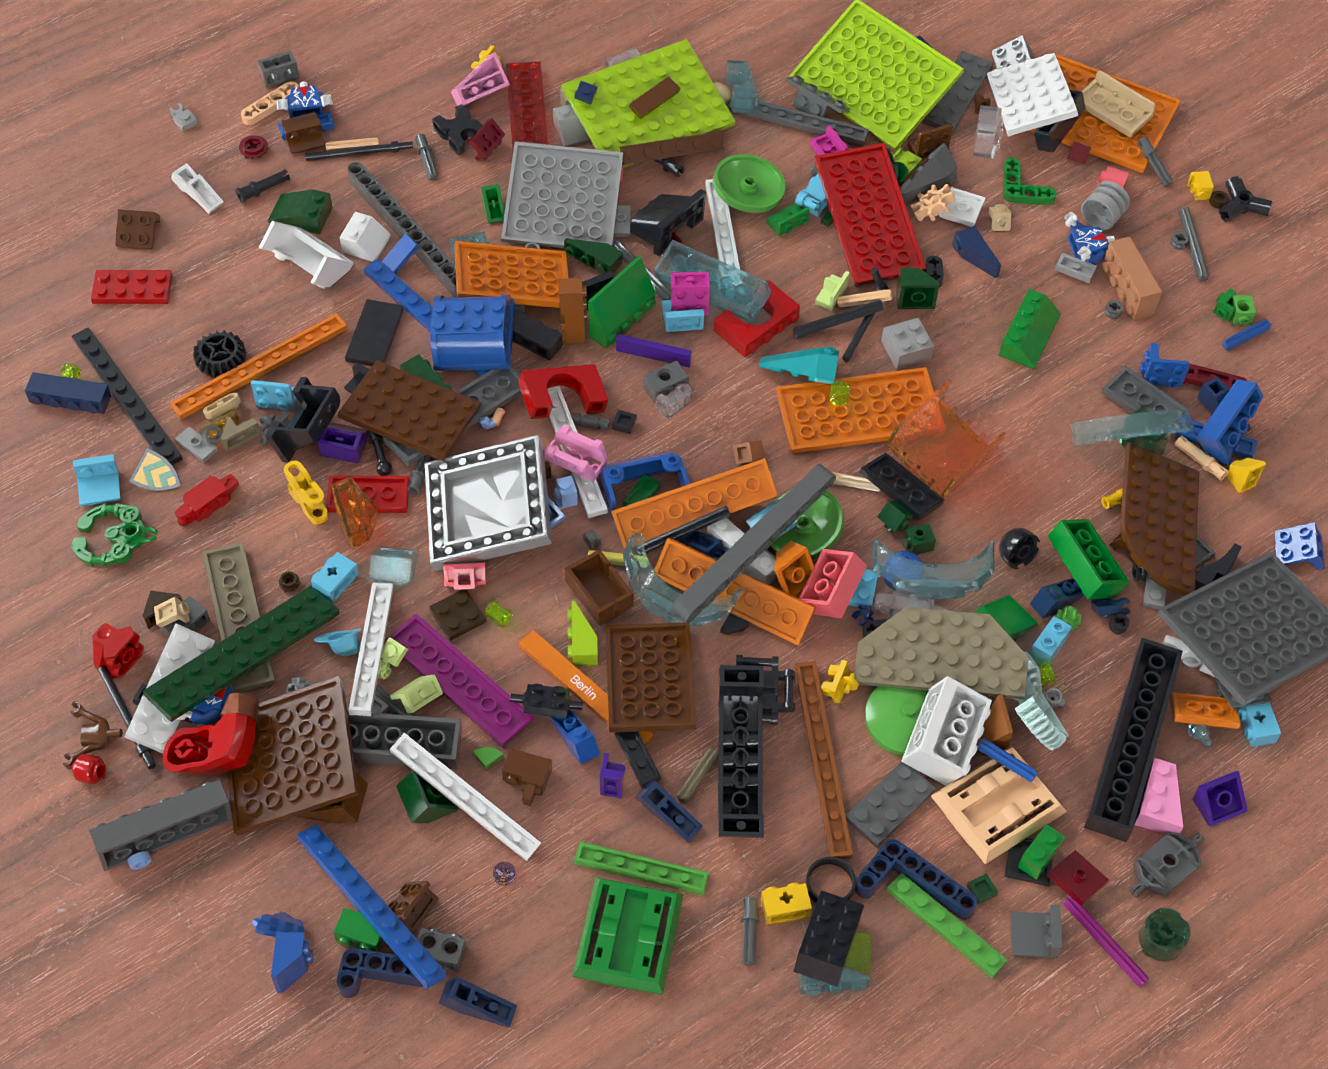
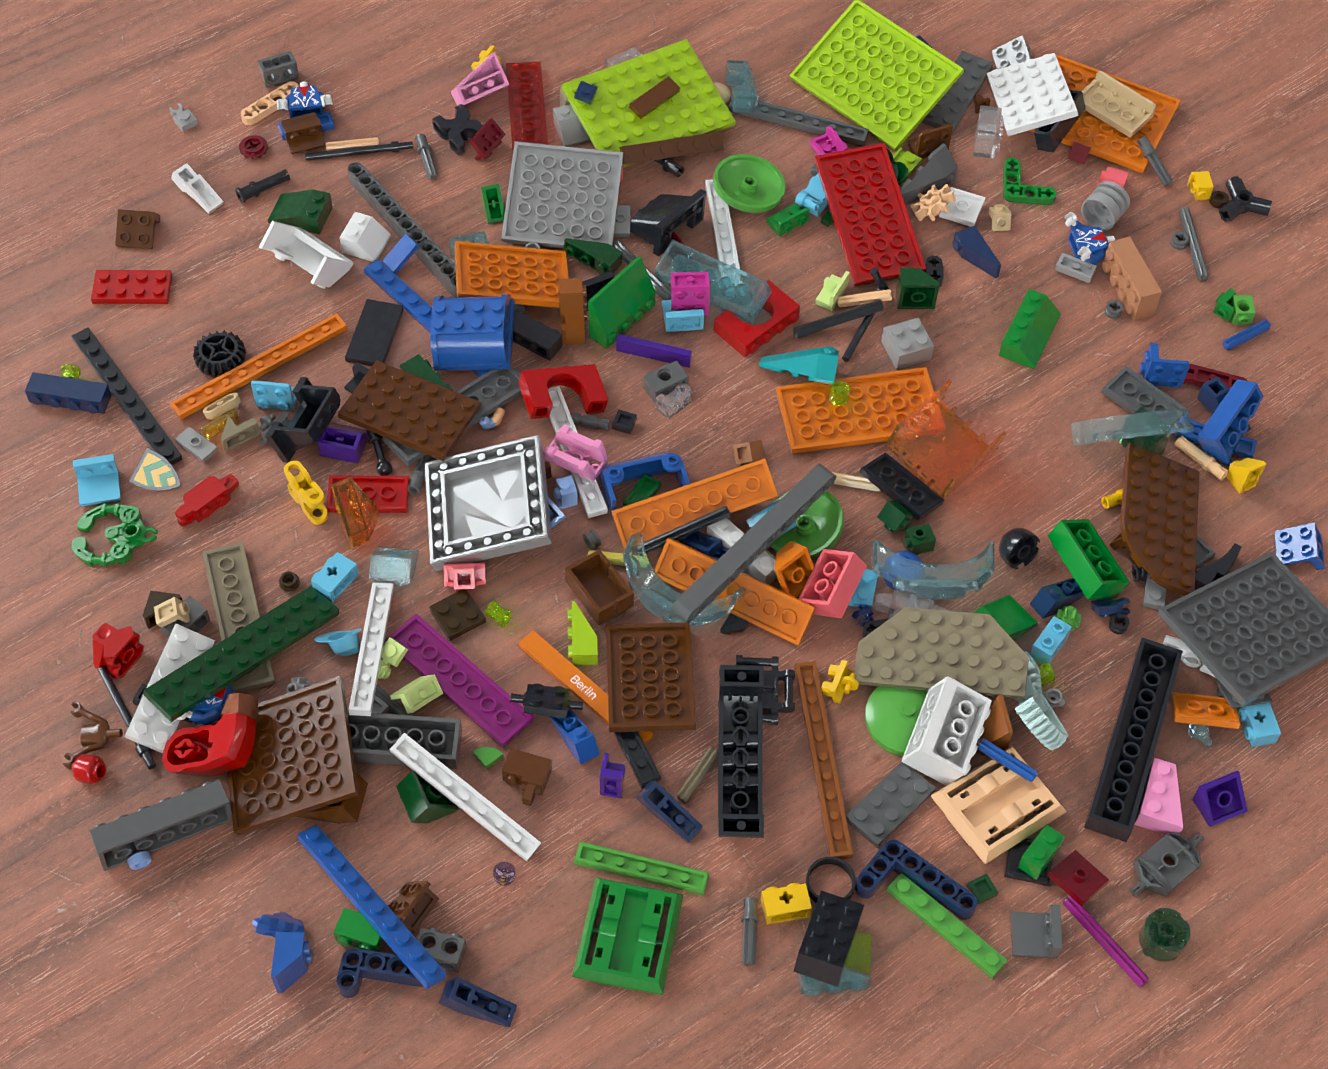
(206, 432): dark grey bush -> none
(813, 100): dark grey bracket -> none

